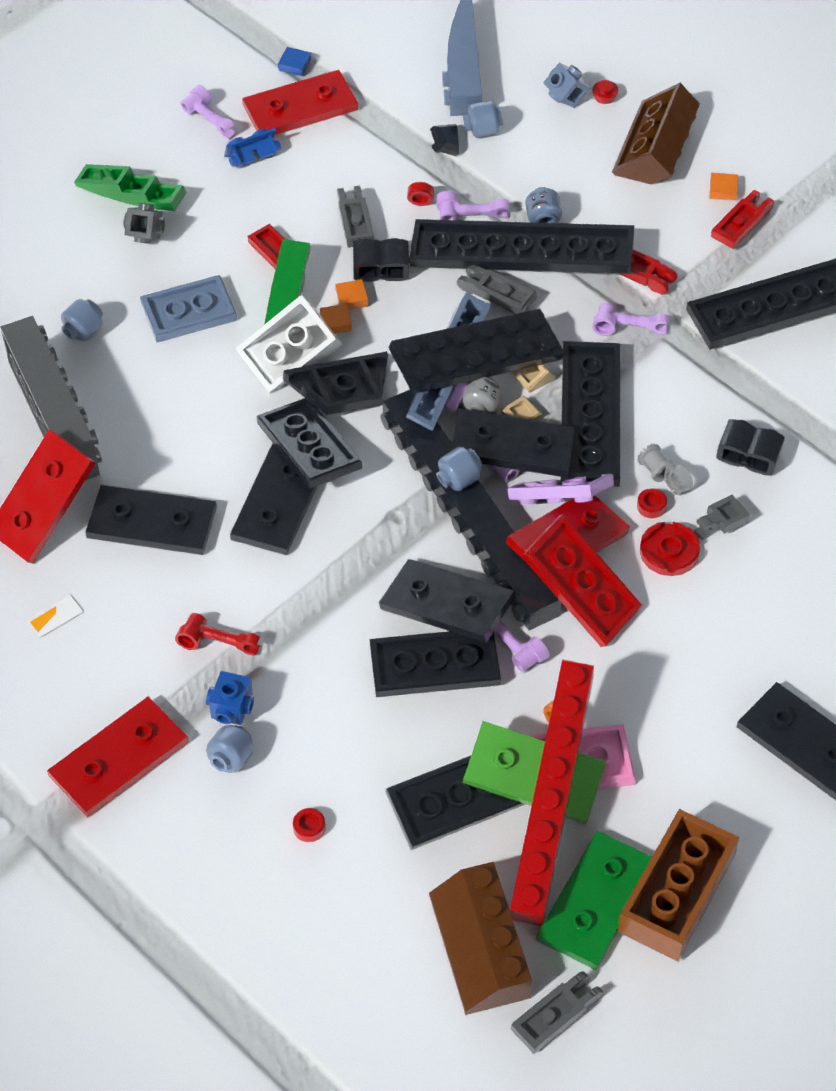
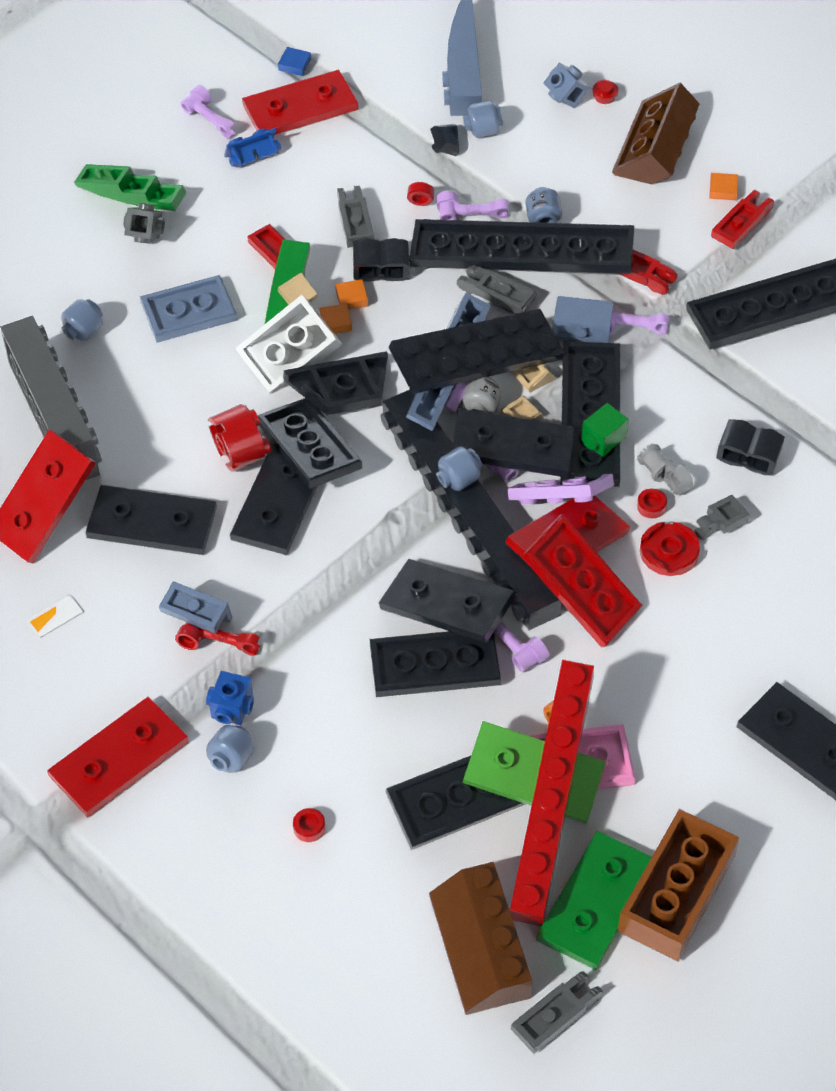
(195, 607): none -> sand blue panel
(238, 437): none -> red brick
(296, 287): none -> tan tile
(582, 320): none -> sand blue panel
(604, 429): none -> green brick

